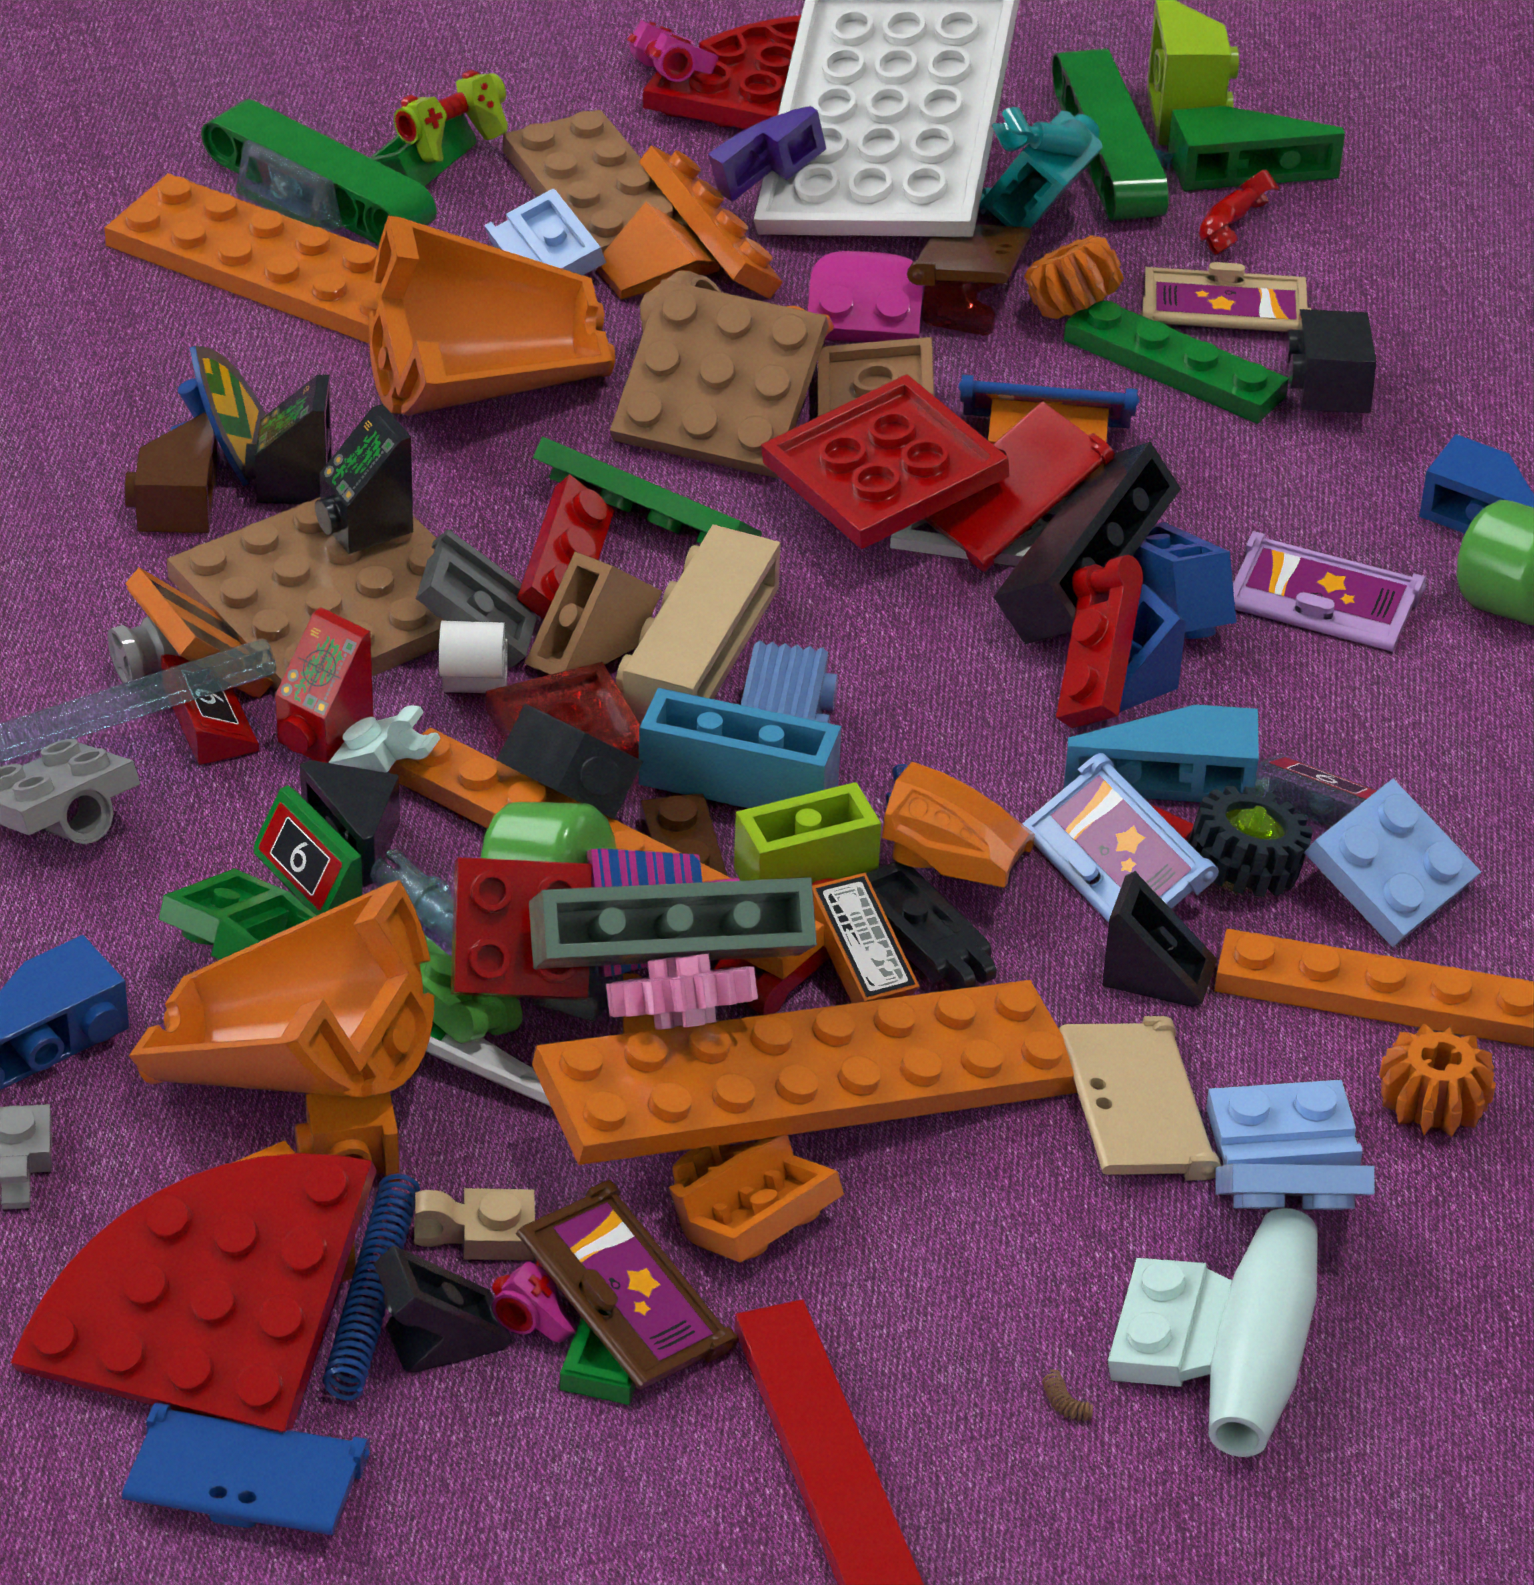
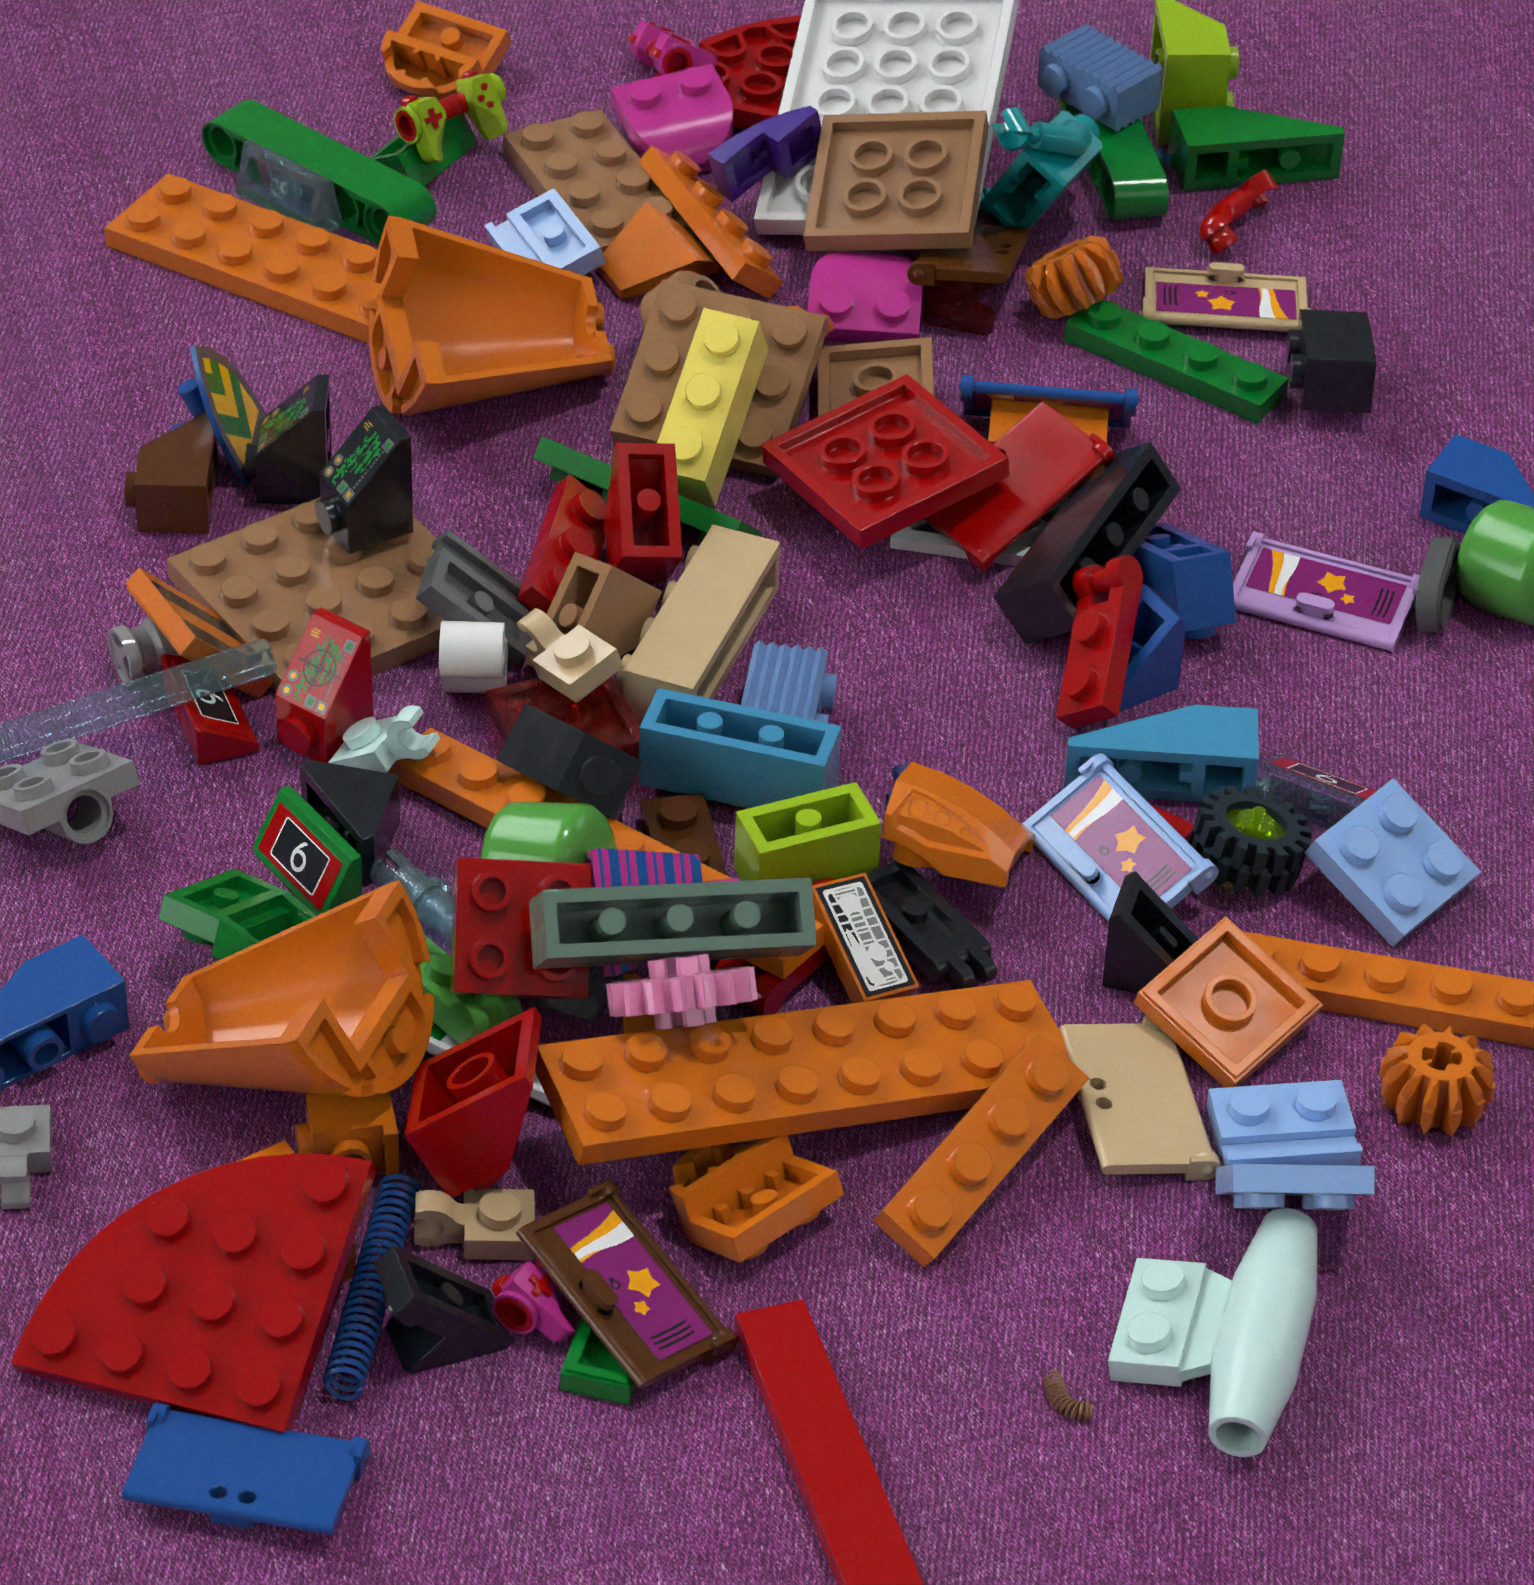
(437, 49): none -> orange slope
(473, 1104): none -> red slope
(568, 662): none -> tan plate
(643, 511): none -> red slope
(676, 112): none -> dark pink slope
(713, 401): none -> light yellow brick
(896, 181): none -> medium nougat plate
(981, 1150): none -> orange plate
(1100, 77): none -> medium blue brick
(1227, 1004): none -> orange plate
(1437, 585): none -> dark grey tile

